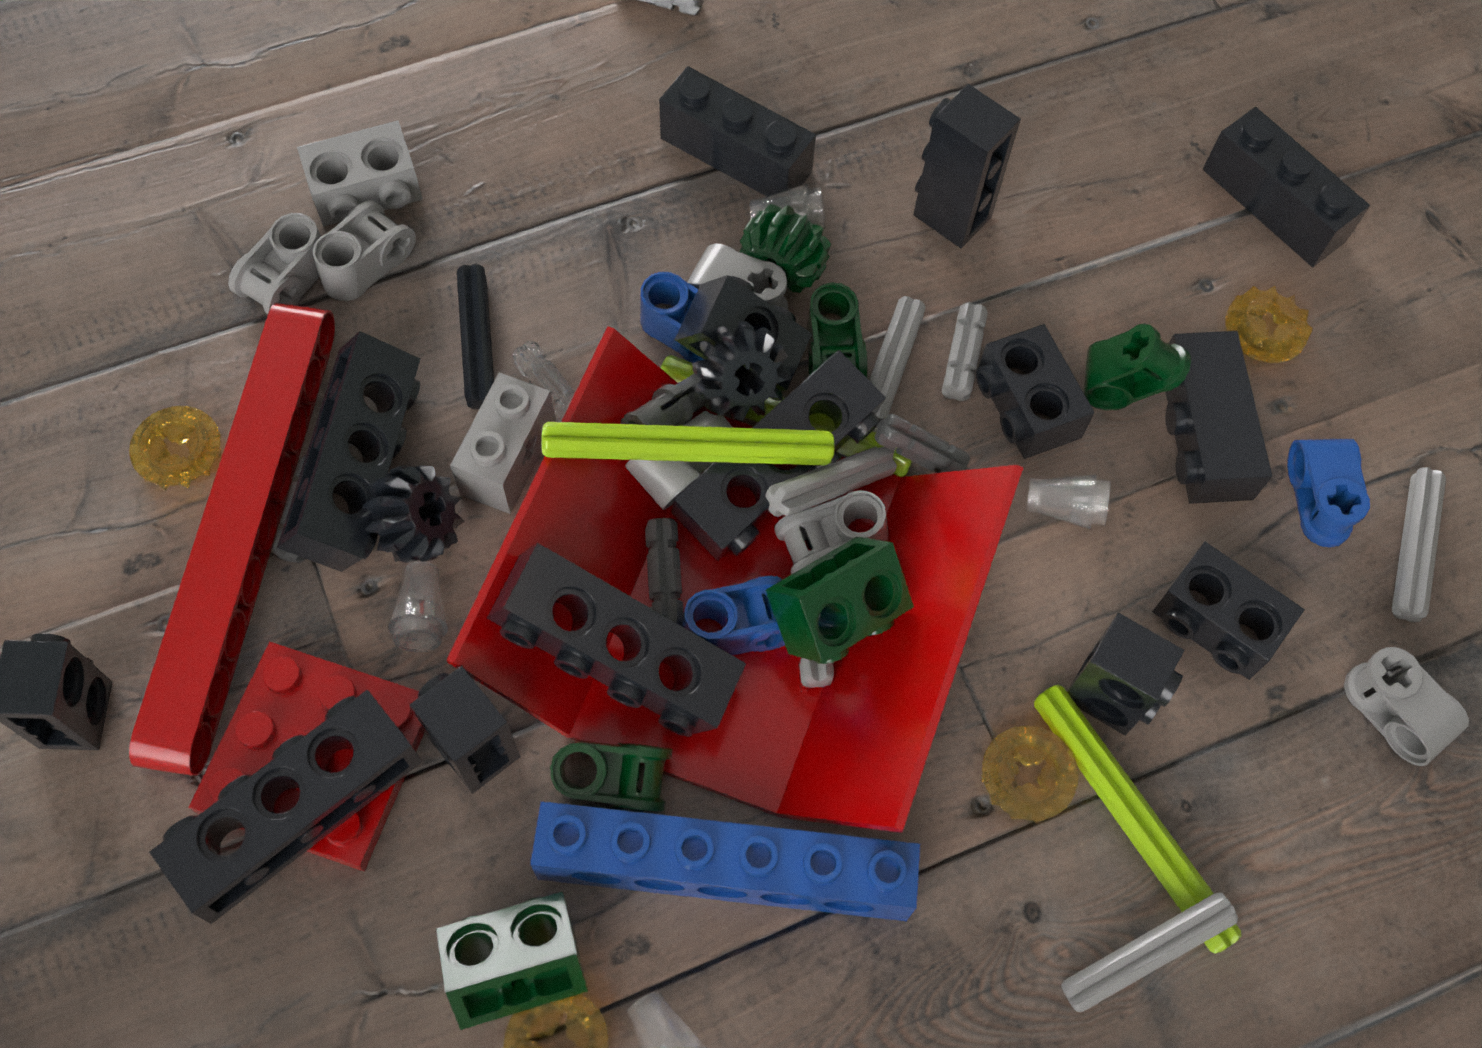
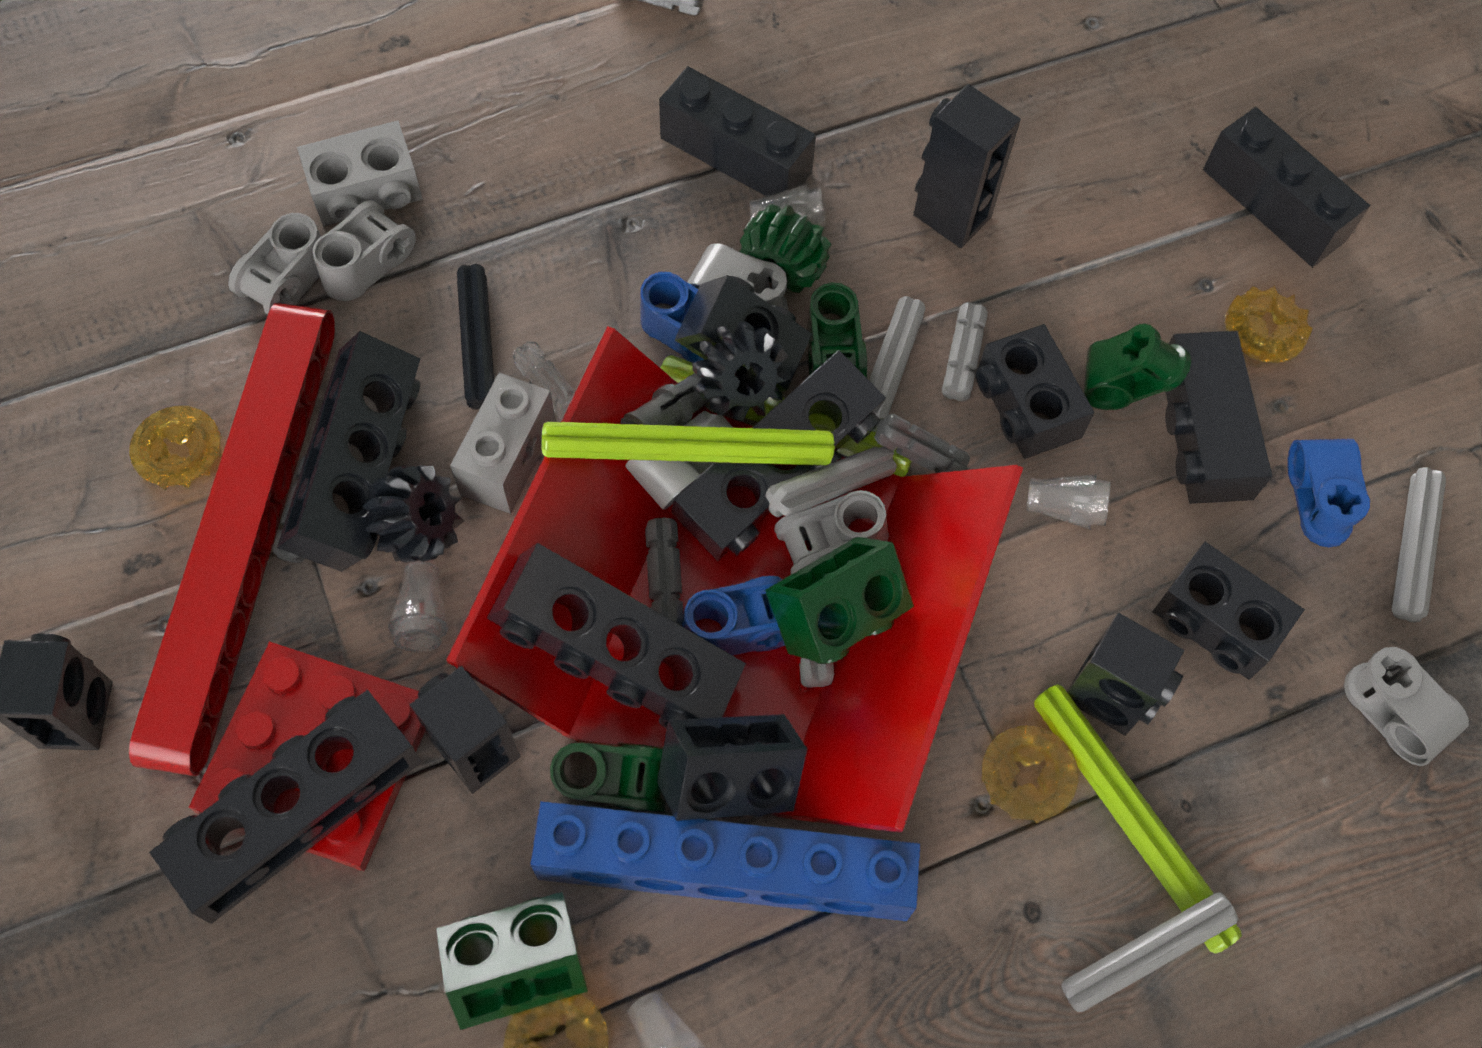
(731, 766): none -> black brick

